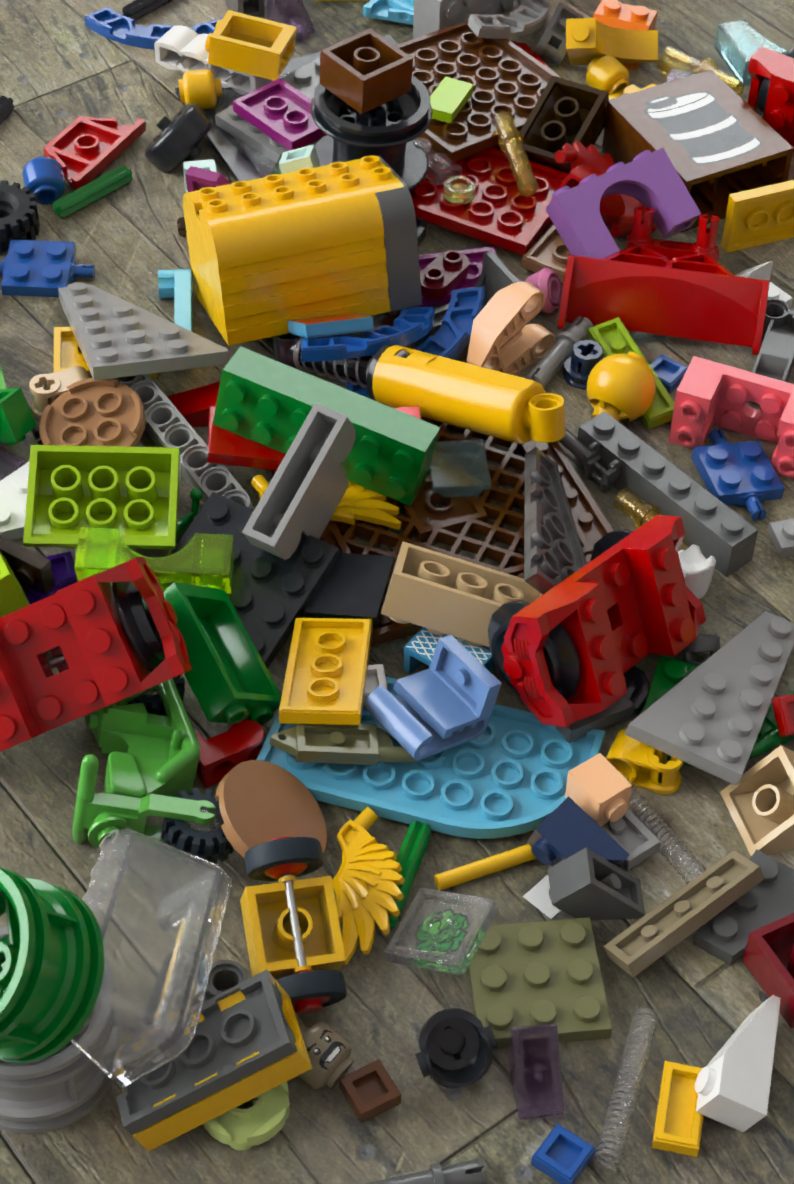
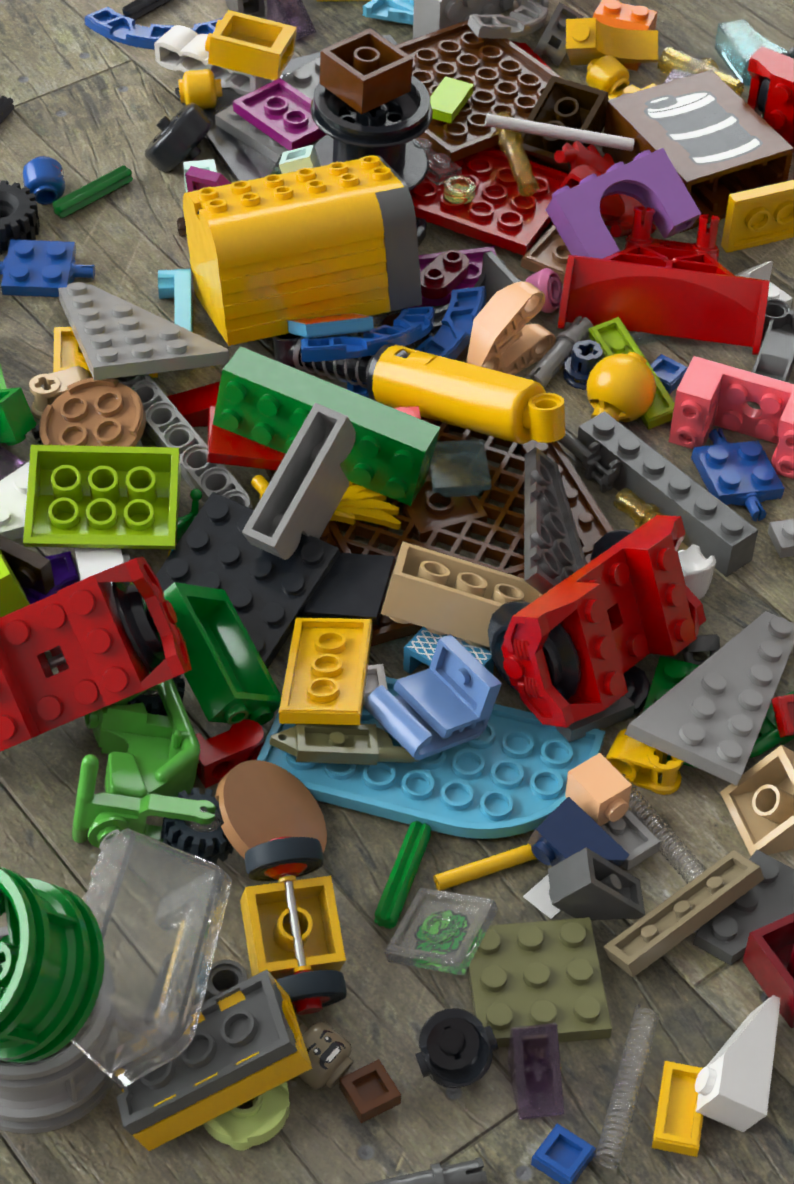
(91, 146): red wing -> none
(202, 562): clear neon green arch -> none
(365, 884): yellow animal -> none
(559, 132): none -> white axle

